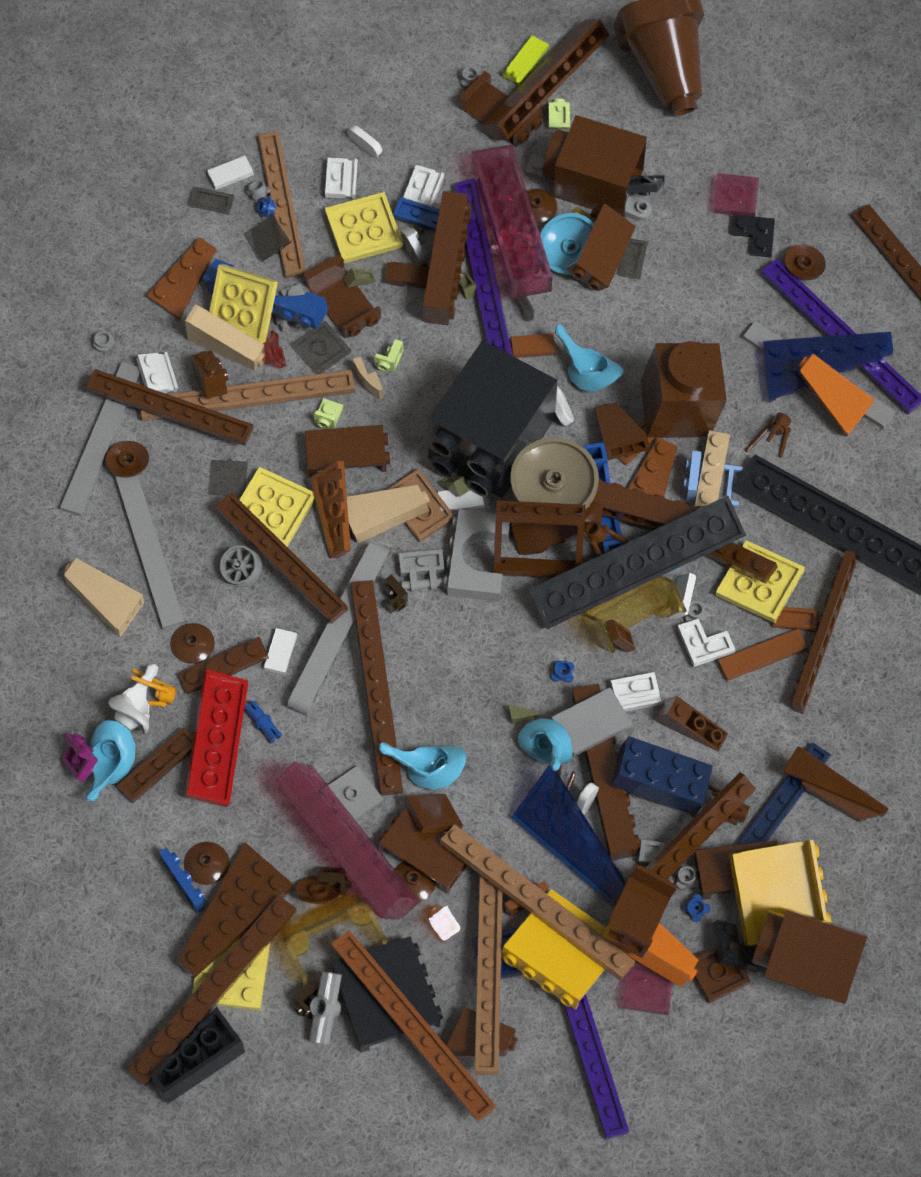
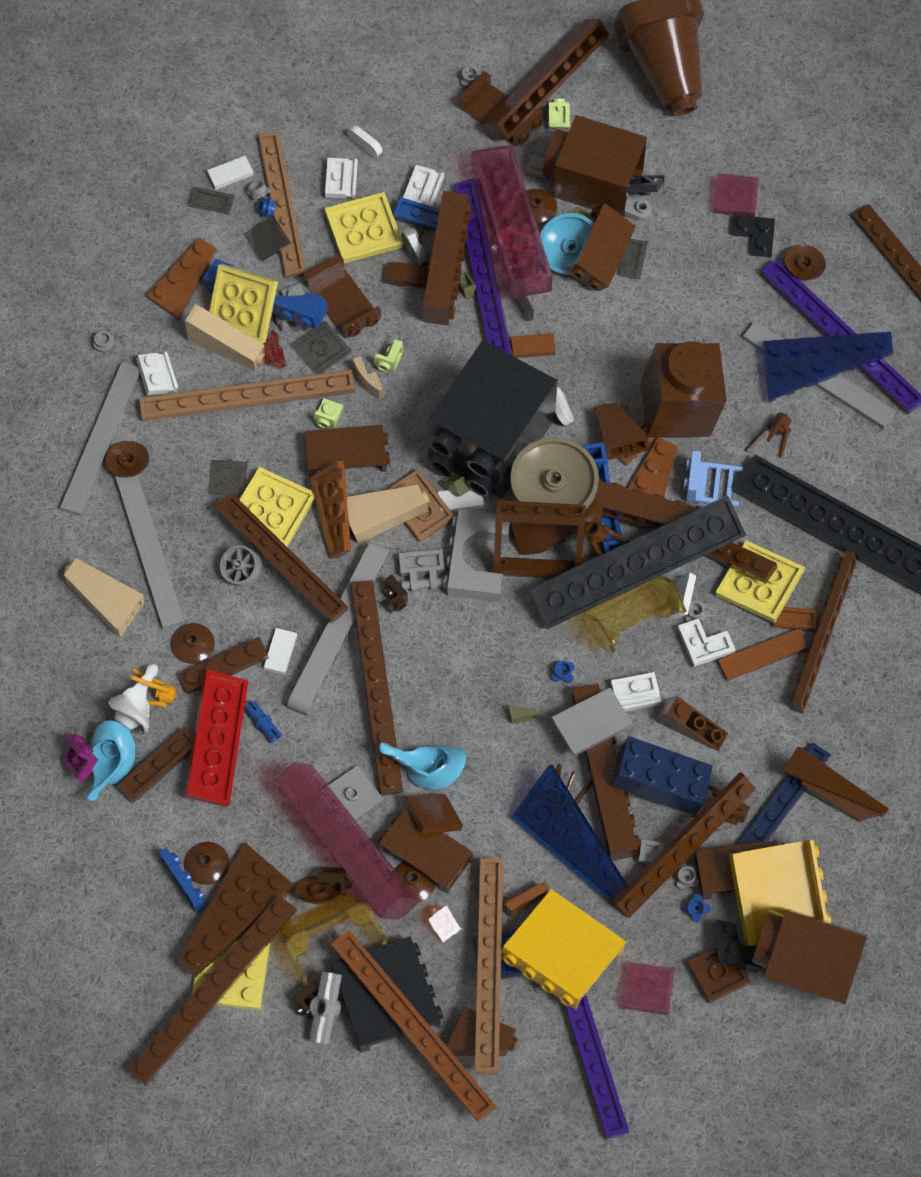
(170, 407): reddish brown plate -> none
(199, 1057): black wedge -> none
(209, 374): reddish brown brick -> none
(359, 277): olive piece -> none
(525, 60): neon yellow hinge -> none
(537, 902): medium nougat plate -> none
(546, 742): medium azure hat -> none
(587, 797): white tile -> none
(588, 368): medium azure hat -> none
(620, 635): reddish brown tile -> none
(639, 910): reddish brown panel -> none
(667, 957): orange slope -> none
(712, 468): tan plate -> none
(837, 394): orange slope -> none

